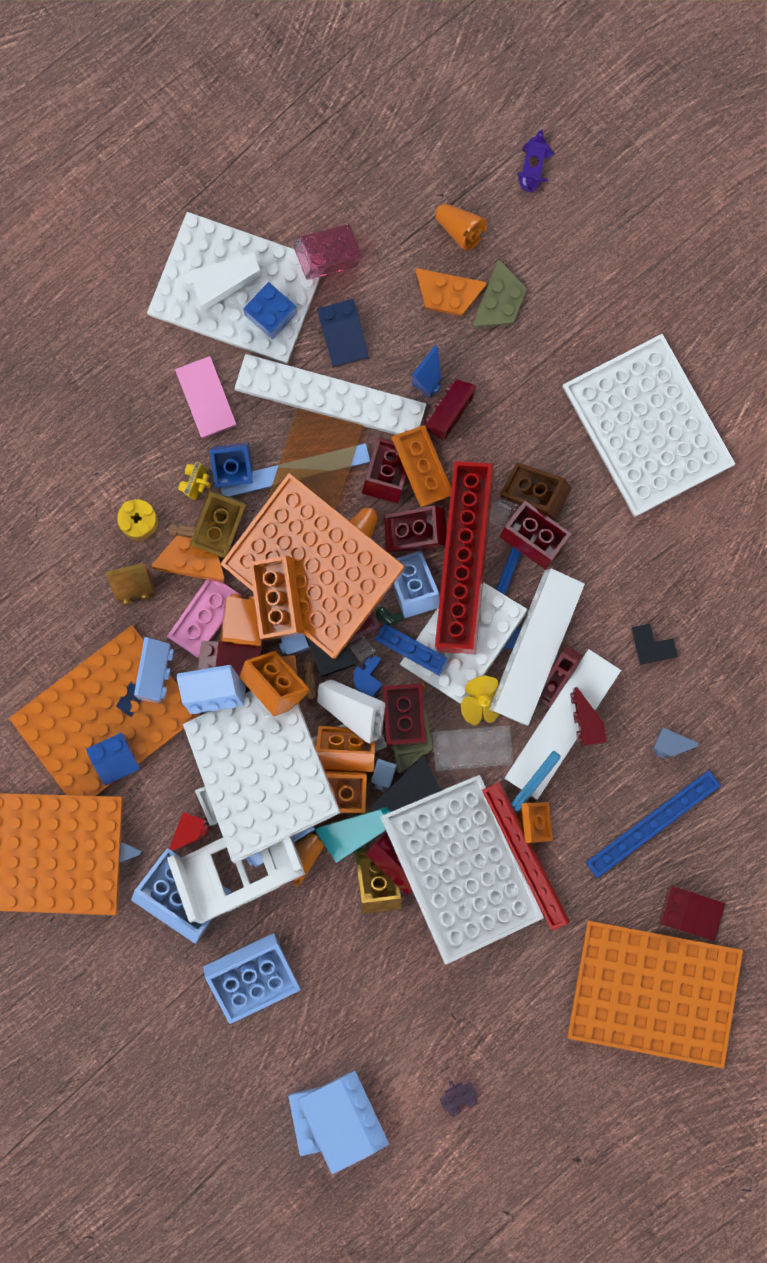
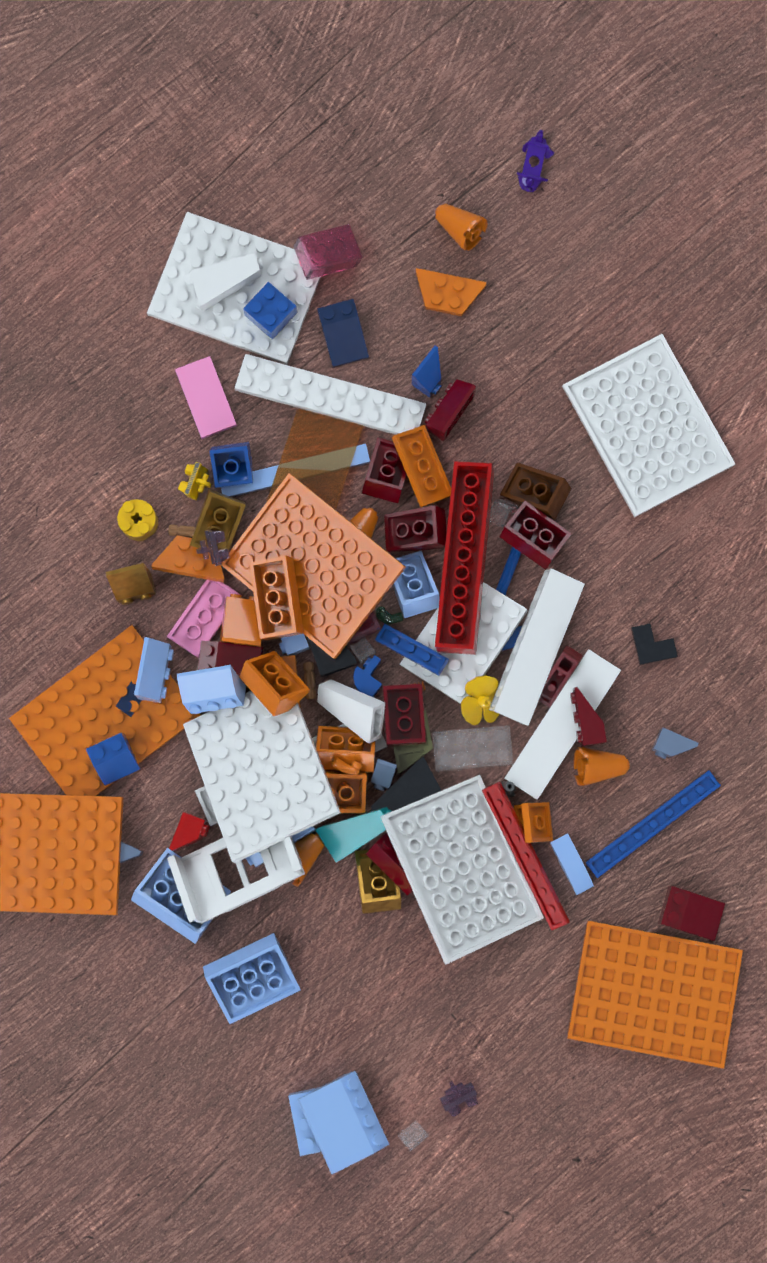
(216, 555): none -> hips
(346, 768): none -> orange arm
(413, 1135): none -> clear panel
(501, 299): olive wing -> none
(509, 788): none -> dark grey arm
(536, 780): dark azure axle -> none
(571, 864): none -> light blue slope
(598, 765): none -> orange cone

